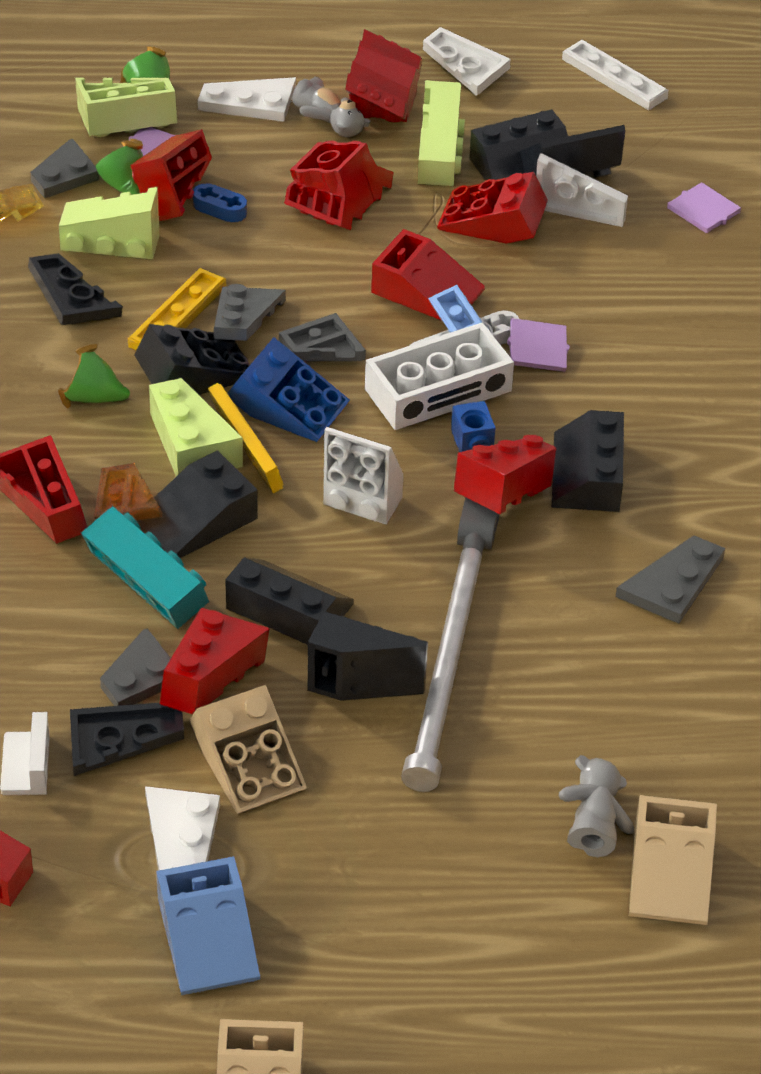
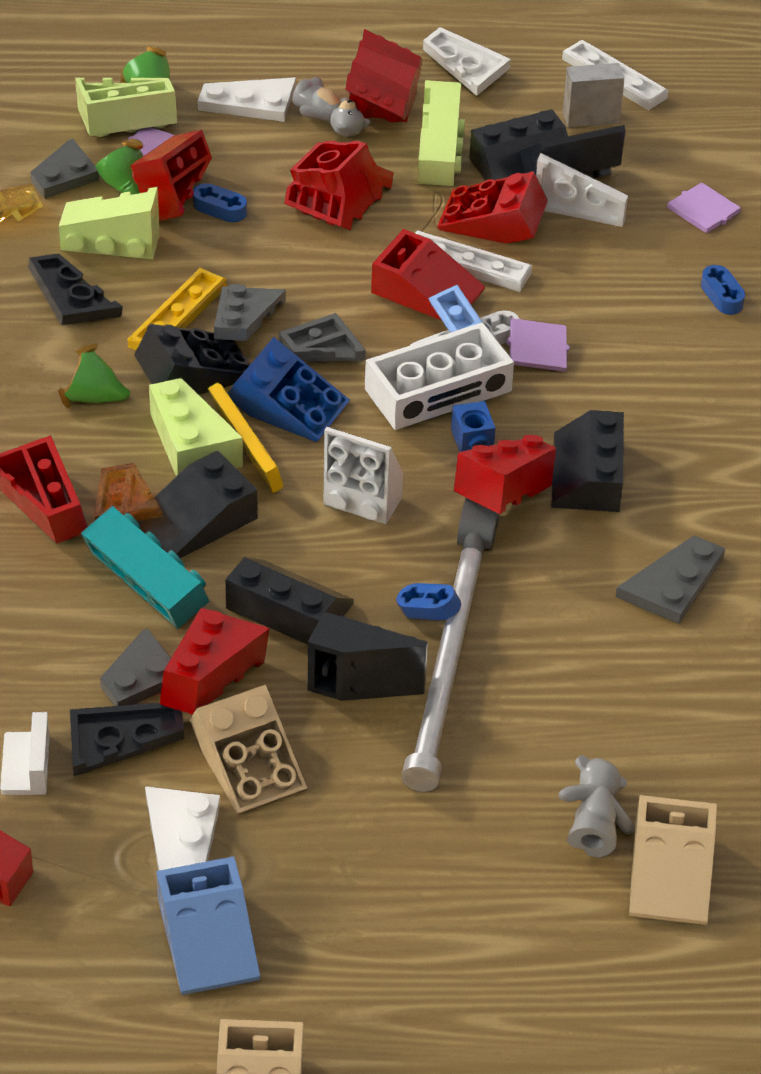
(428, 601): none -> blue beam
(486, 265): none -> white tile
(593, 95): none -> flat silver piece
(716, 291): none -> blue beam

